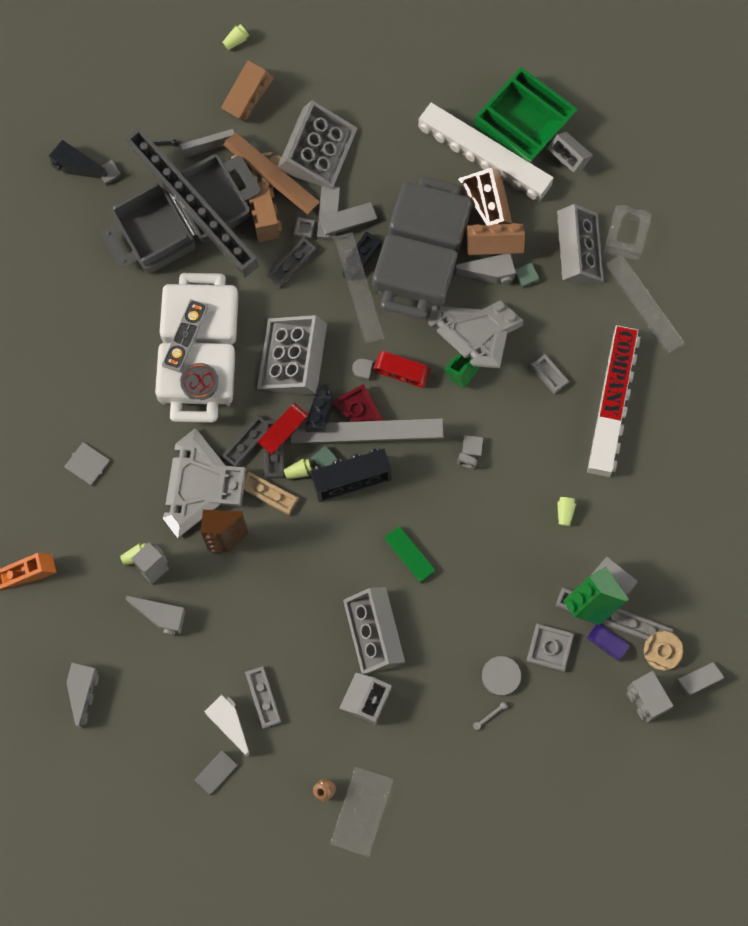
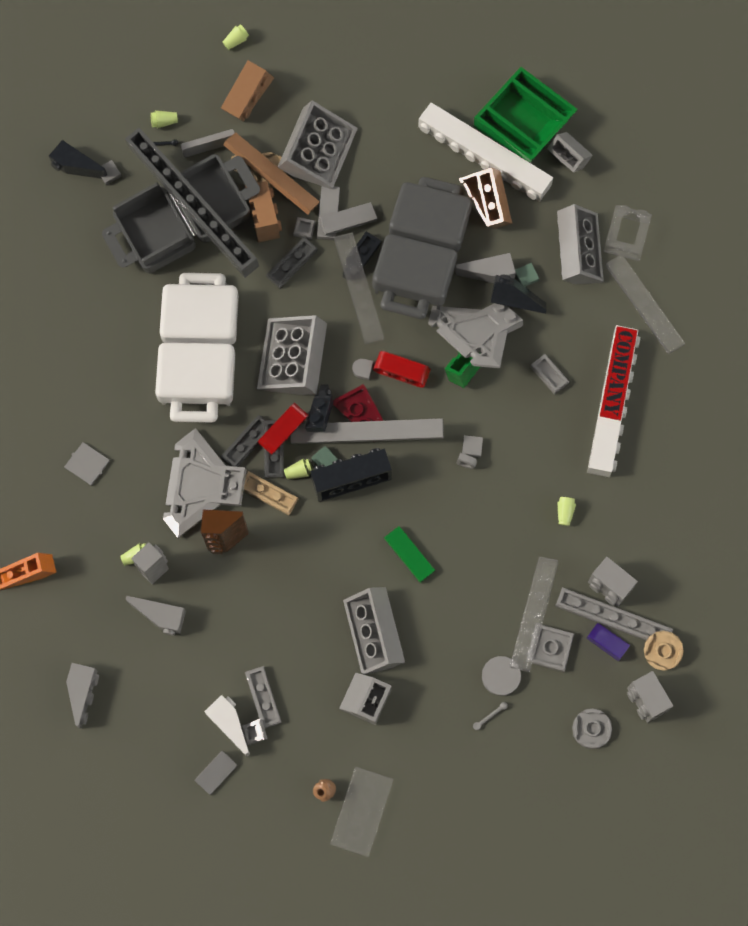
(163, 118): none -> yellowish green cone
(185, 336): tile -> none
(199, 381): dark grey tile -> none
(254, 732): none -> light grey tile
(495, 239): medium nougat slope -> none
(512, 293): none -> black slope
(534, 614): none -> clear tile
(592, 728): none -> light grey tile
(596, 598): green slope -> none
(700, 679): light grey slope -> none

